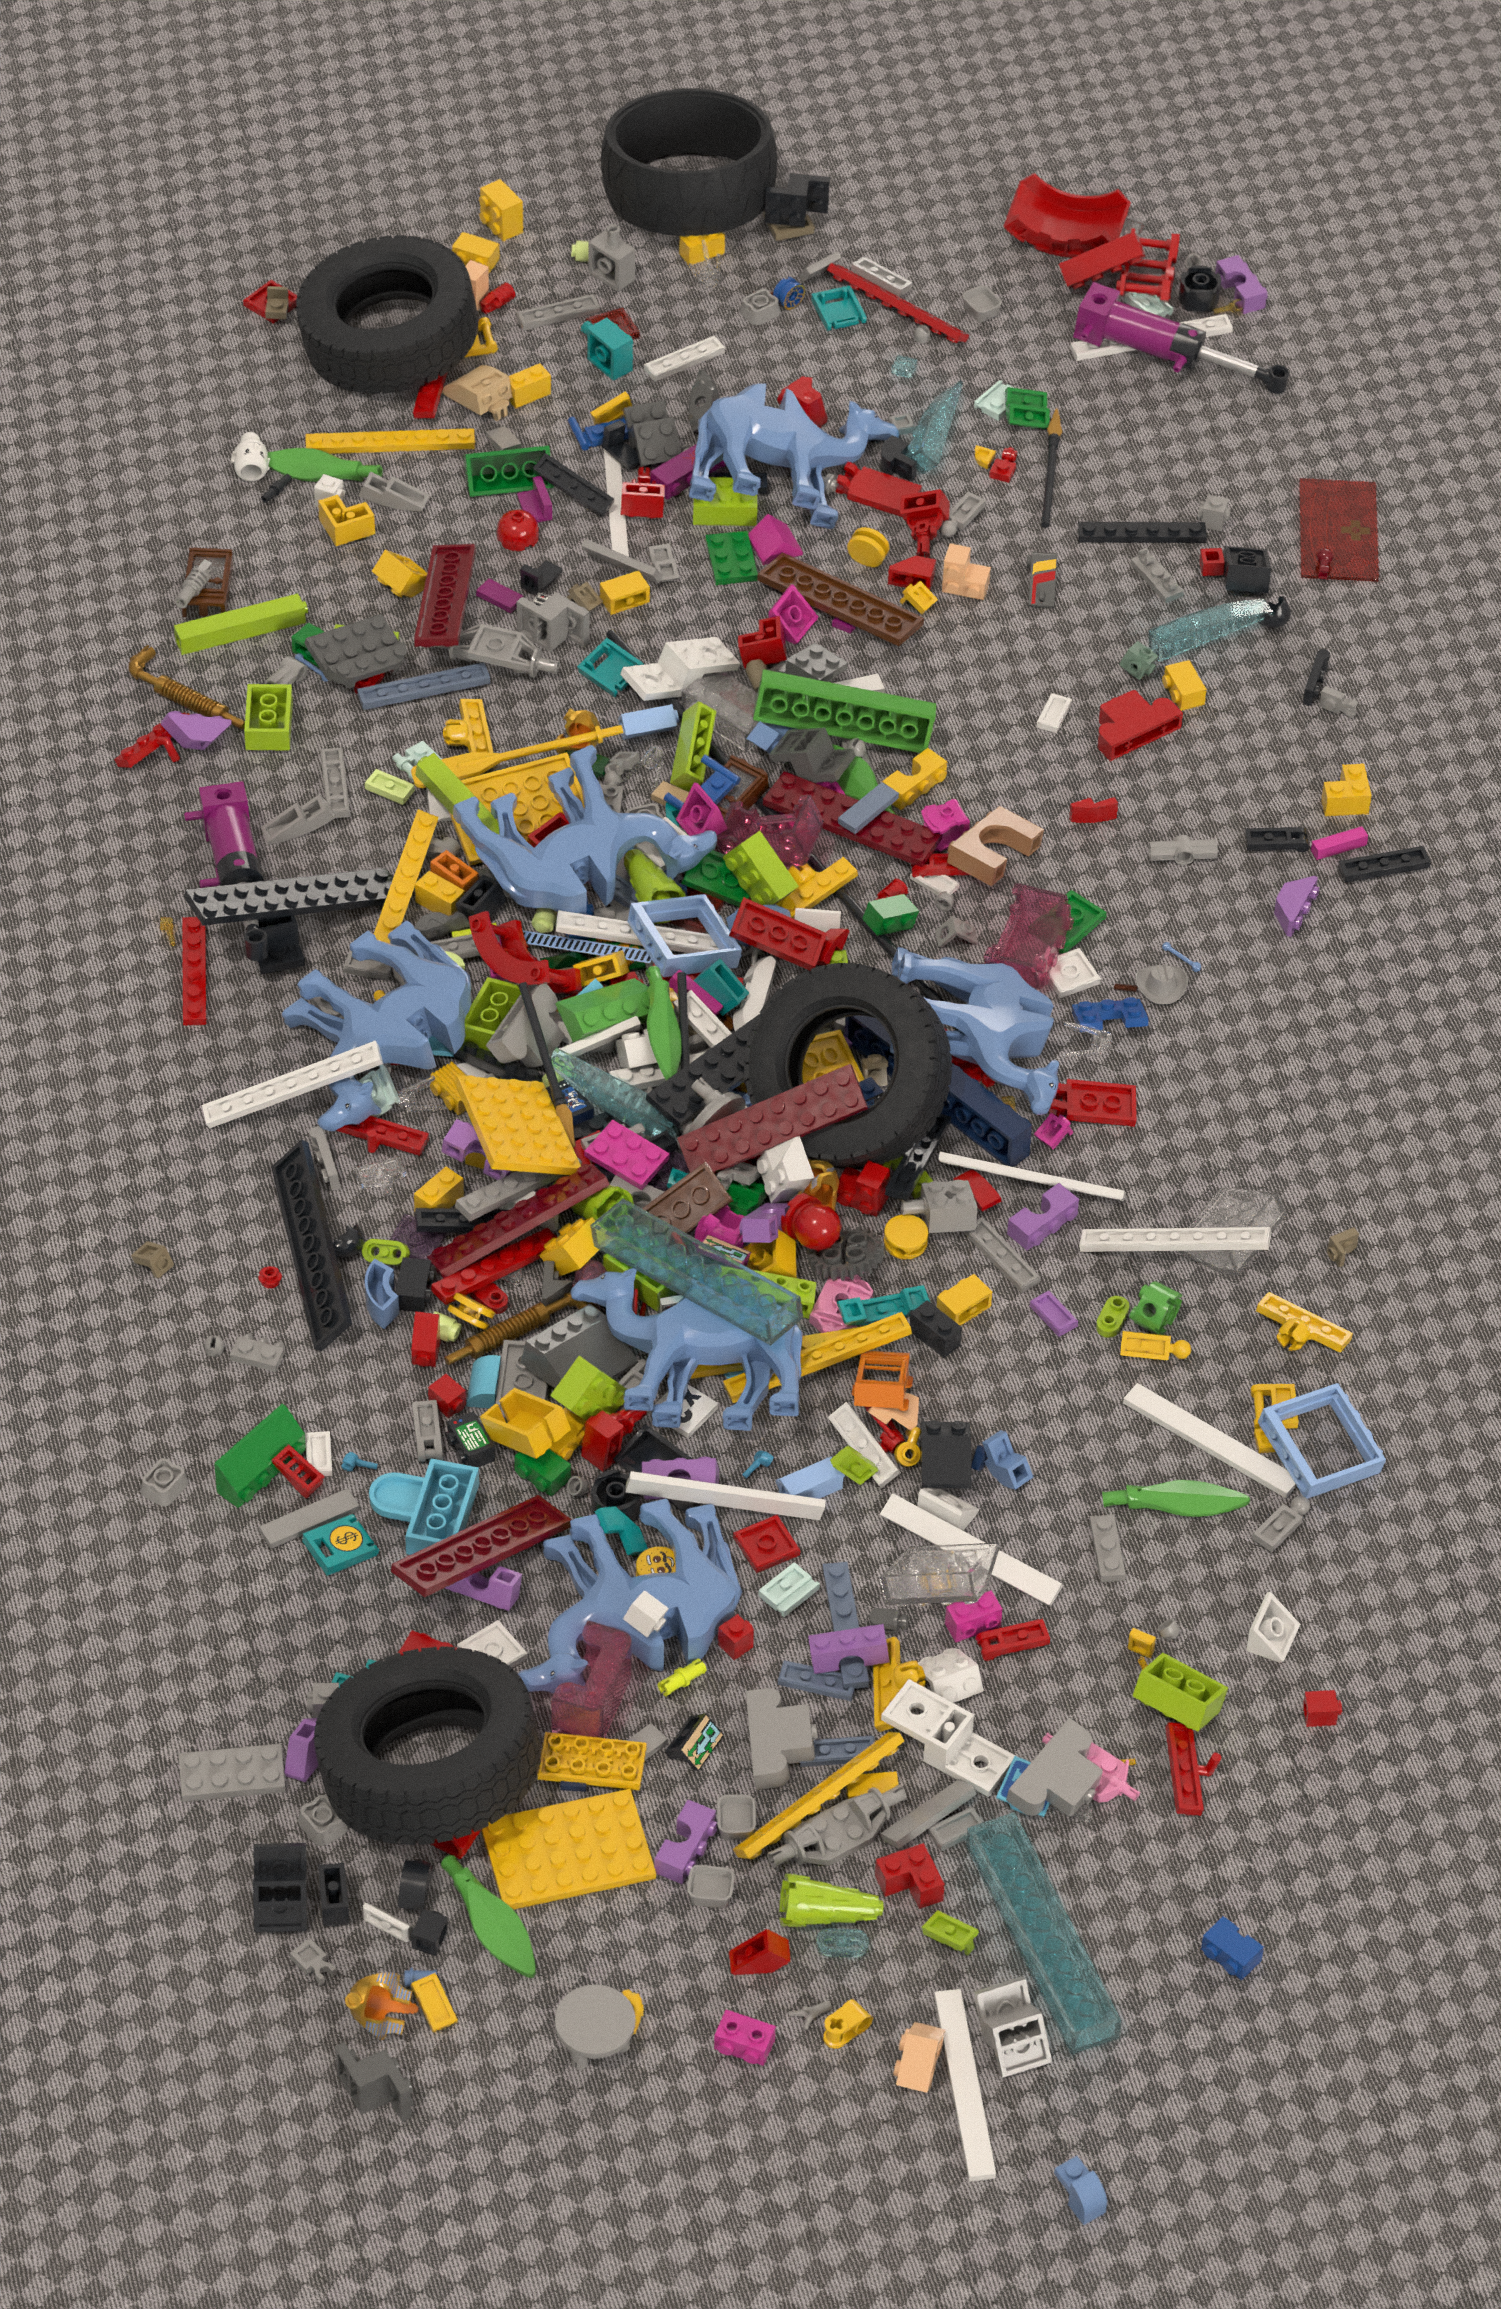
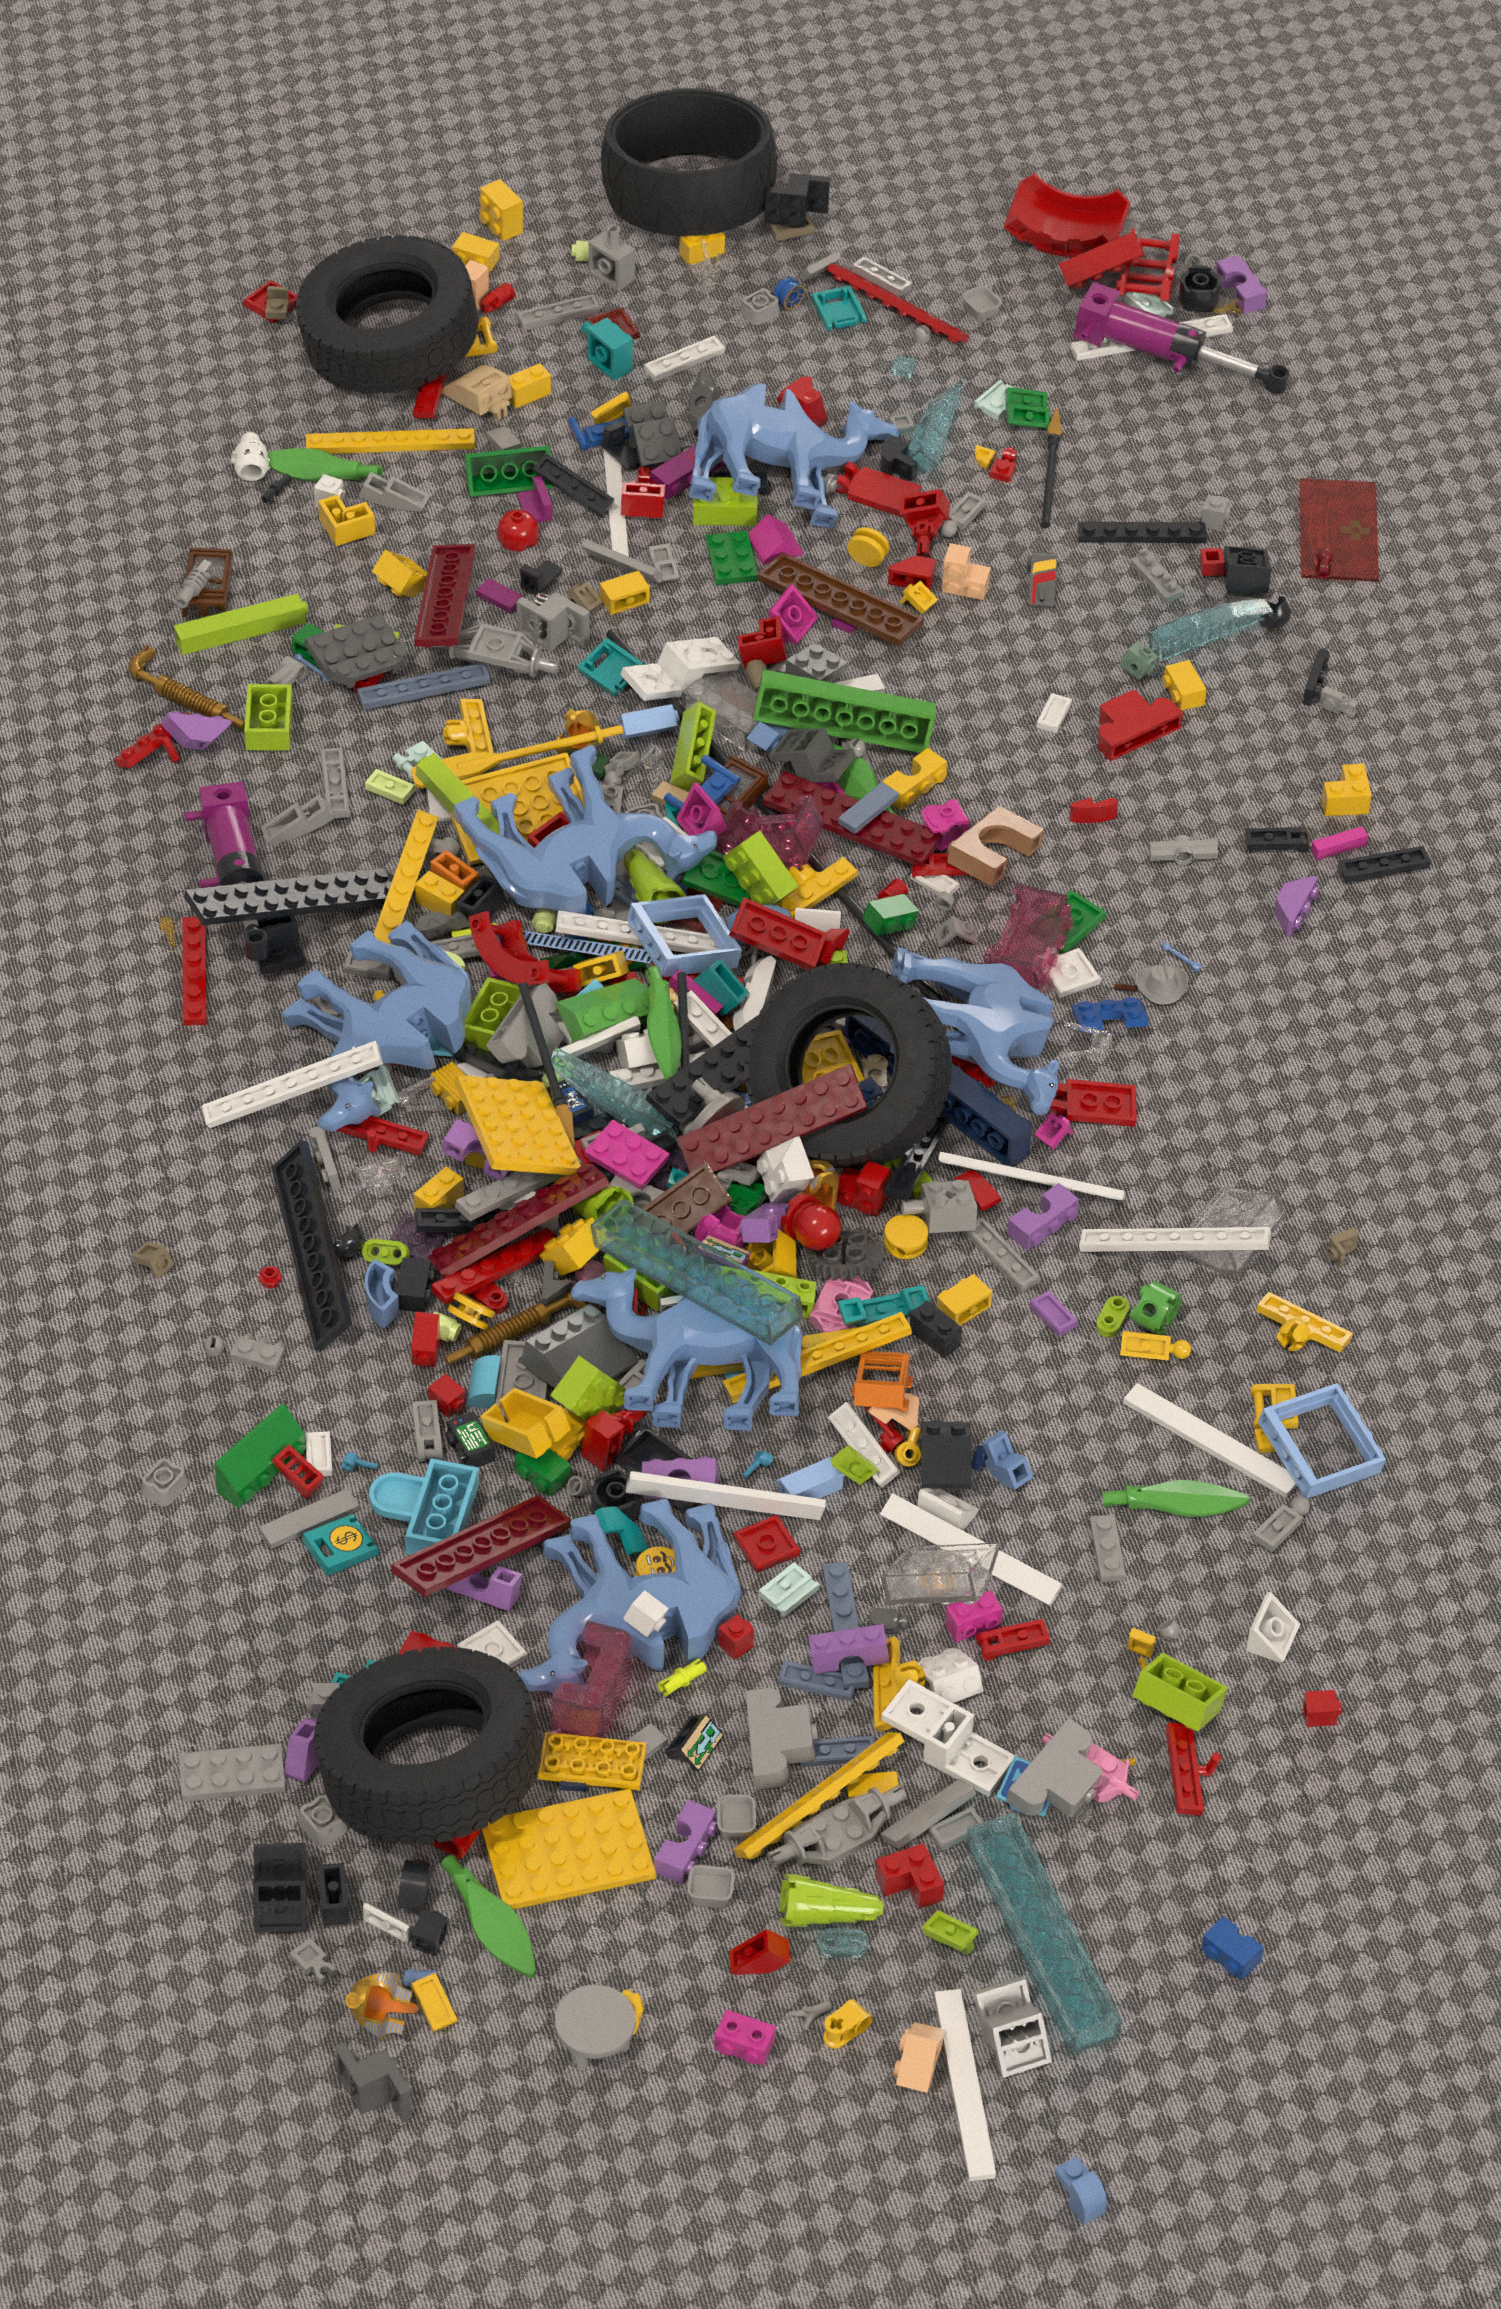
(696, 1410): white tile -> none

